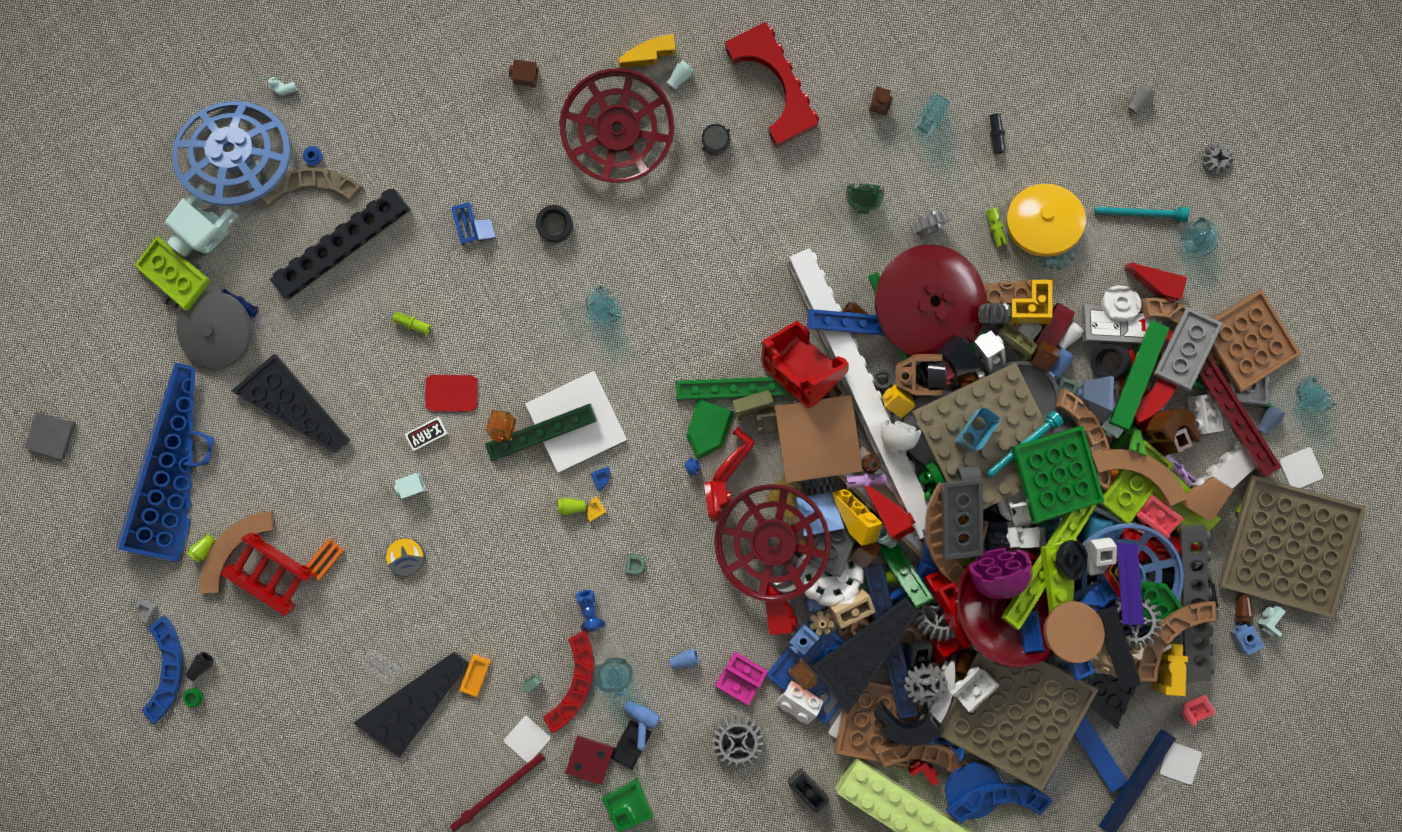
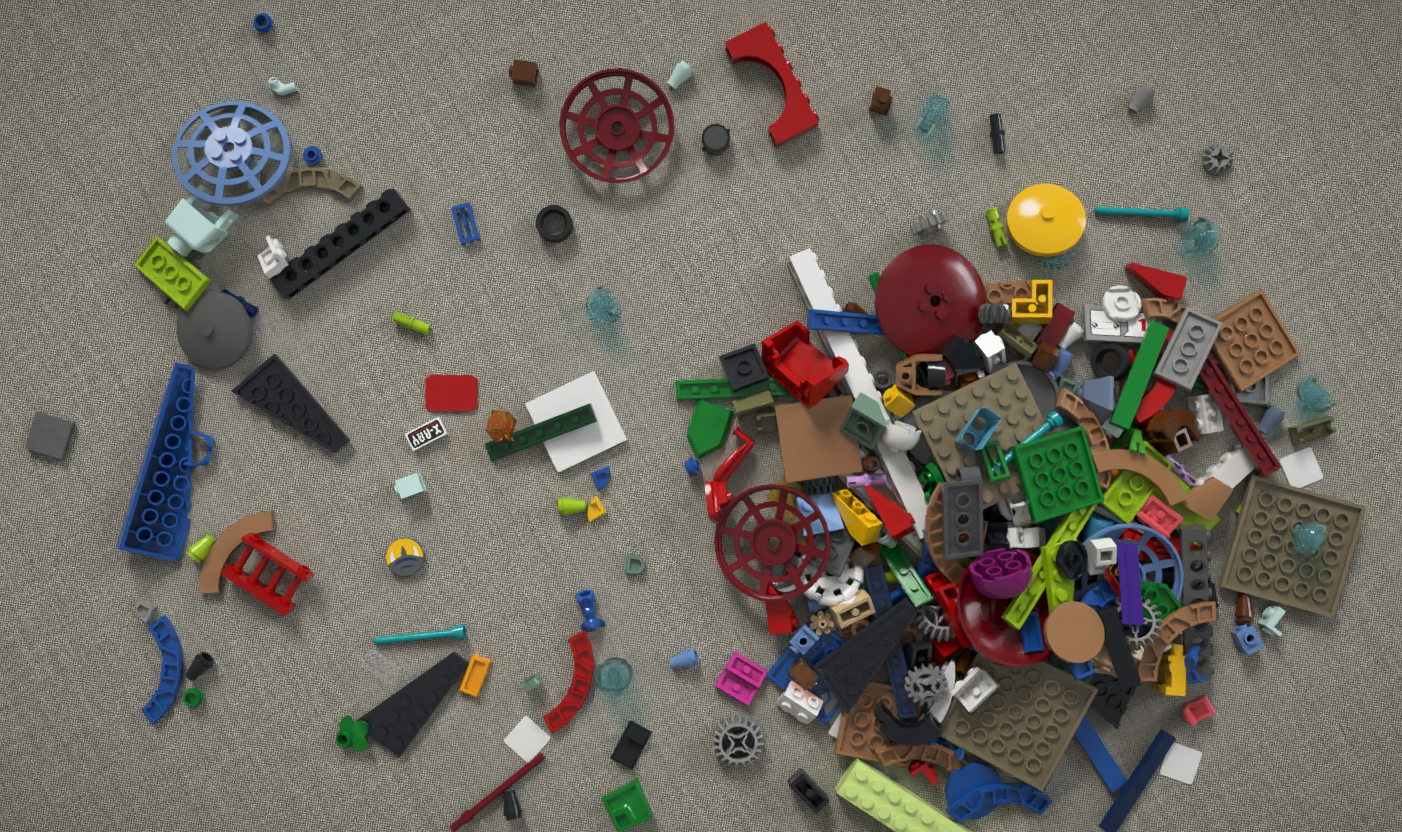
(258, 19): none -> blue plate
(273, 258): none -> white bracket
(319, 576): orange tile -> none
(354, 732): none -> green plate
(457, 632): none -> teal piece
(483, 230): tile -> none
(512, 808): none -> black cone
(589, 759): dark red tile -> none
(645, 717): medium blue piece -> none
(648, 51): yellow slope -> none
(744, 367): none -> black plate
(864, 197): clear green cylinder -> none
(864, 421): none -> sand green slope
(999, 477): none -> green tile
(1193, 655): none -> blue cap
(1308, 537): none -> clear light blue cylinder
(1311, 430): none -> olive hinge

